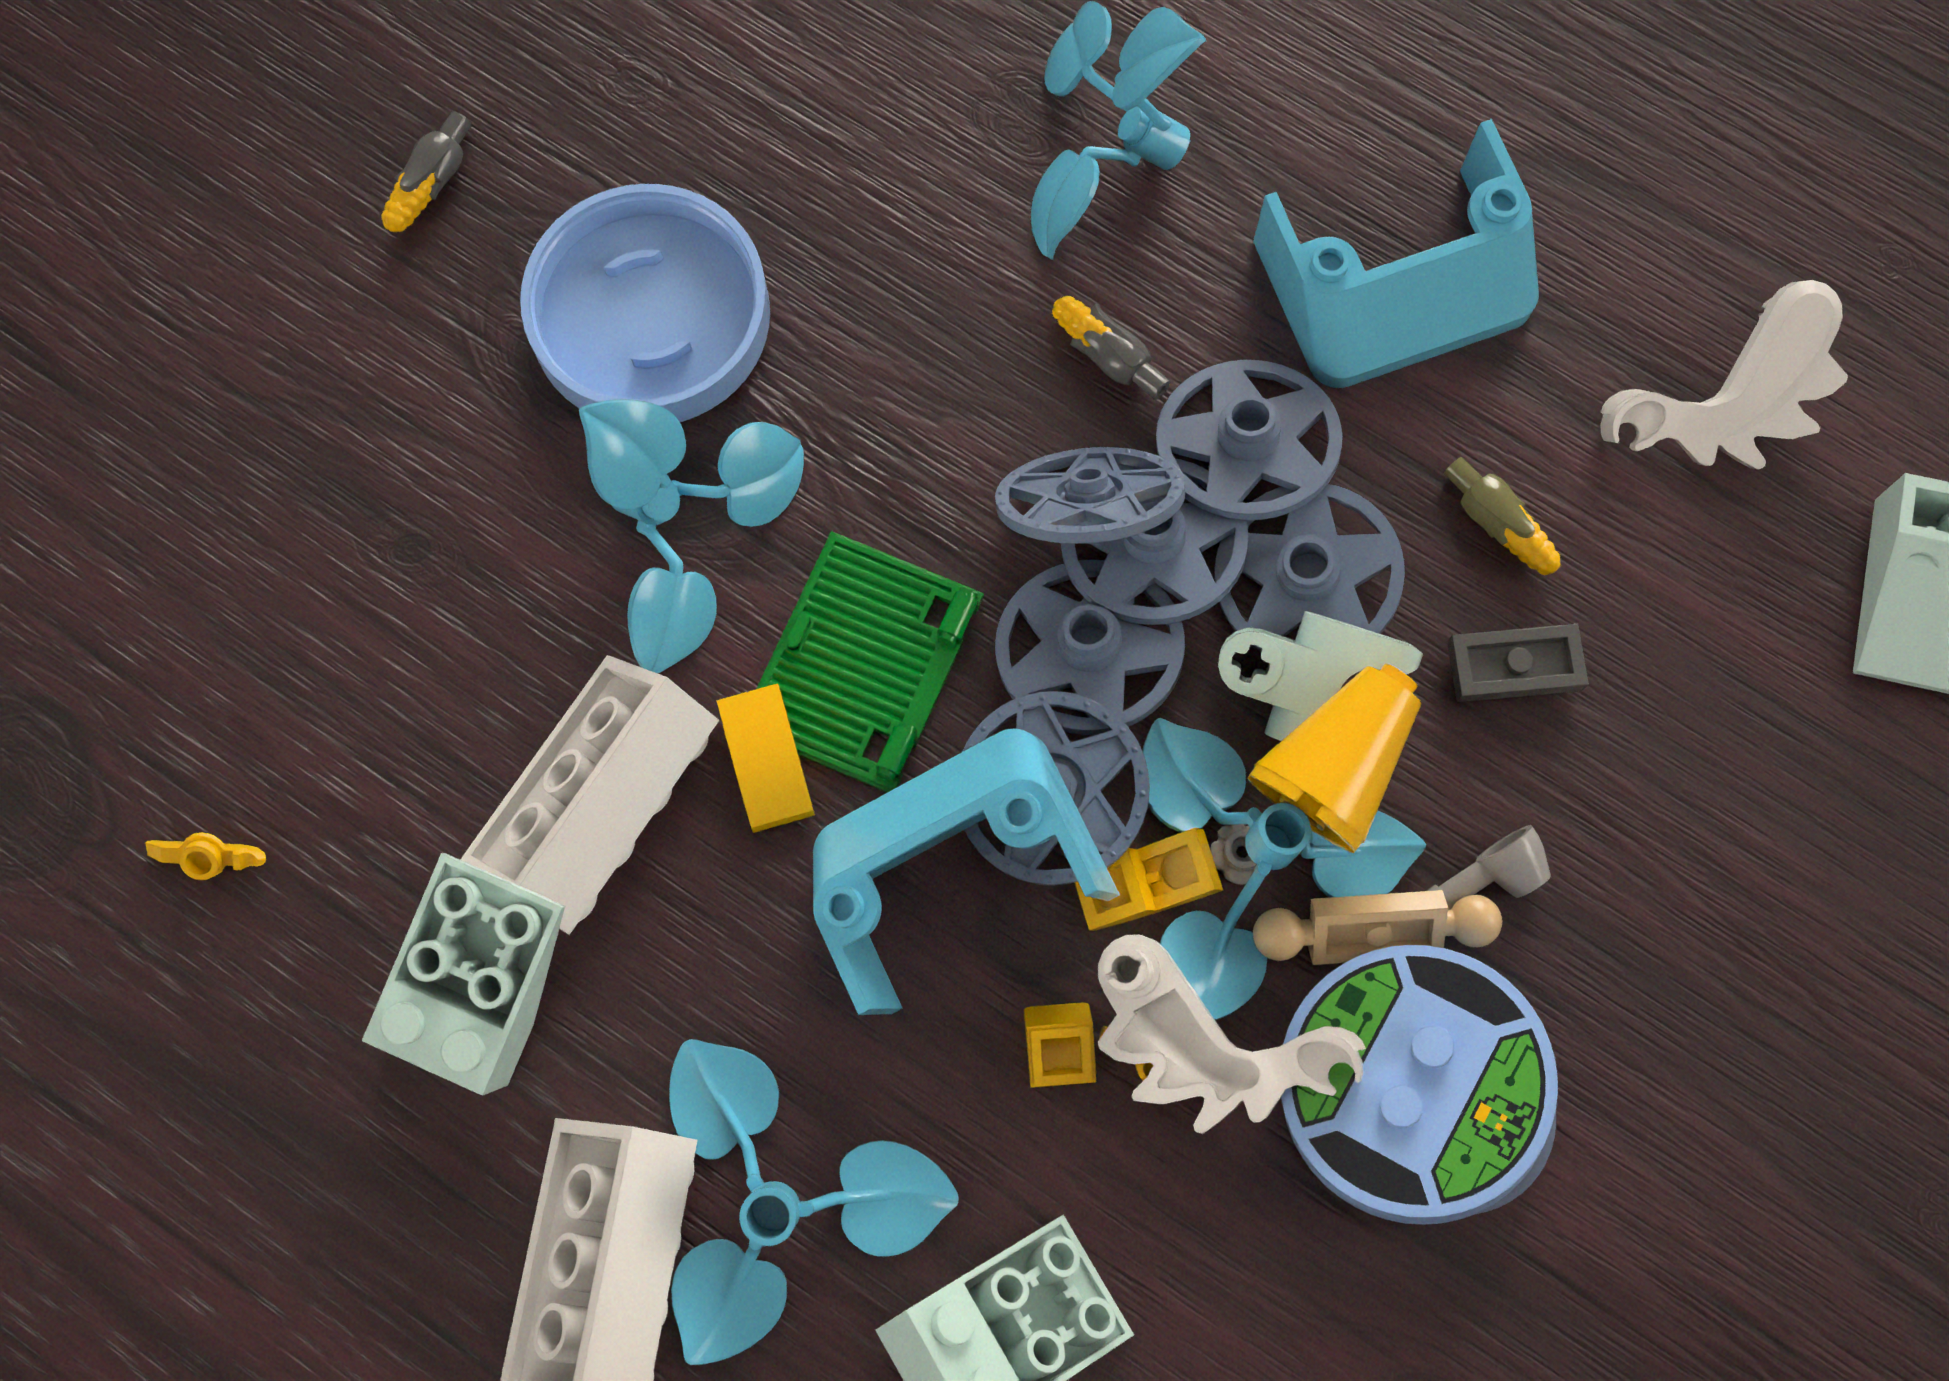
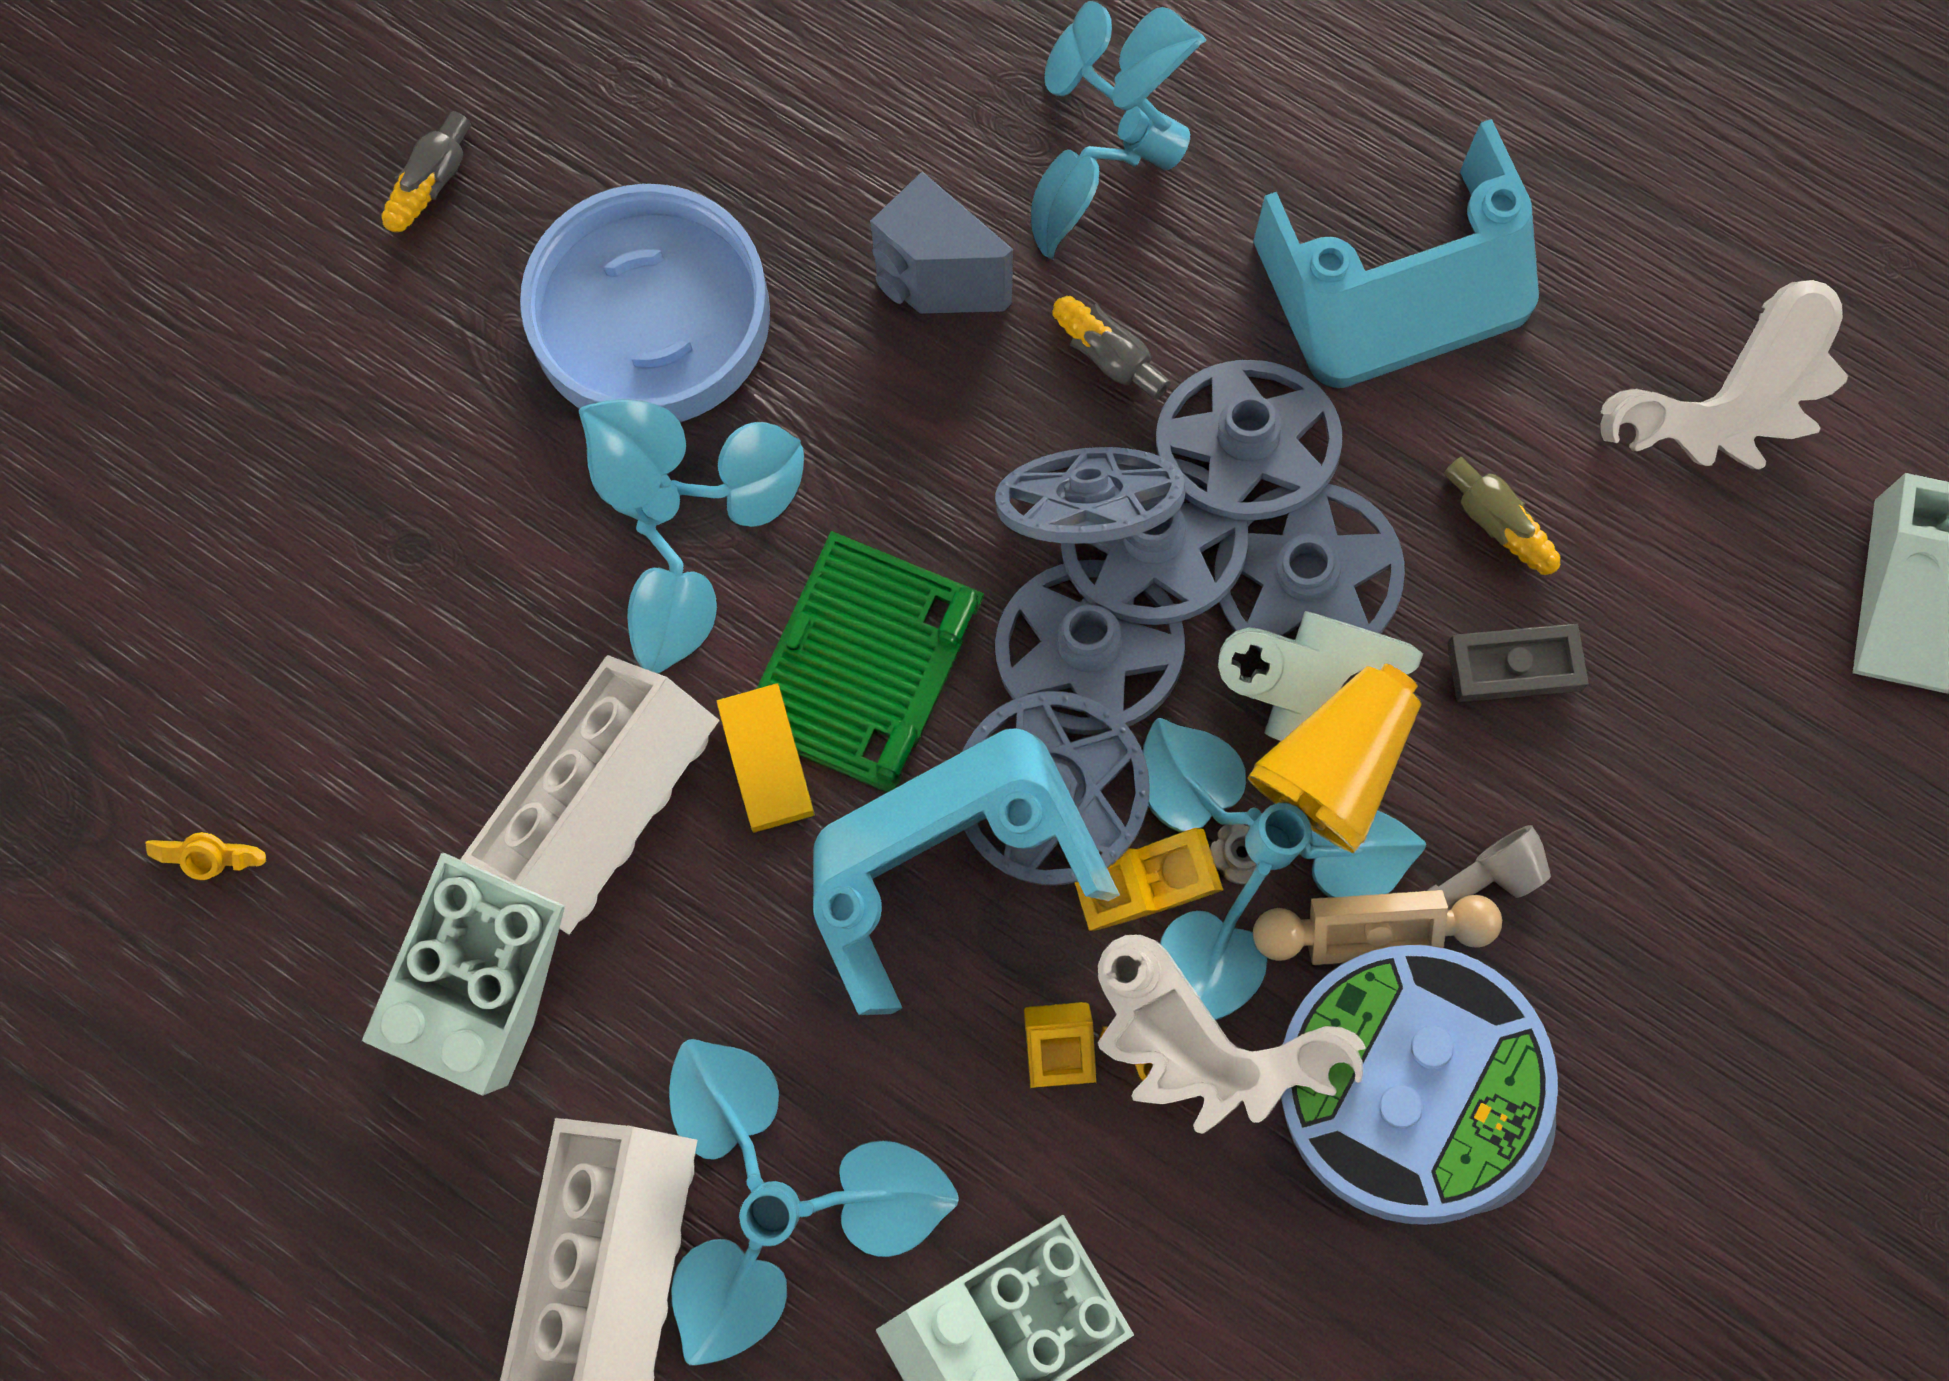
(939, 254): none -> sand blue slope

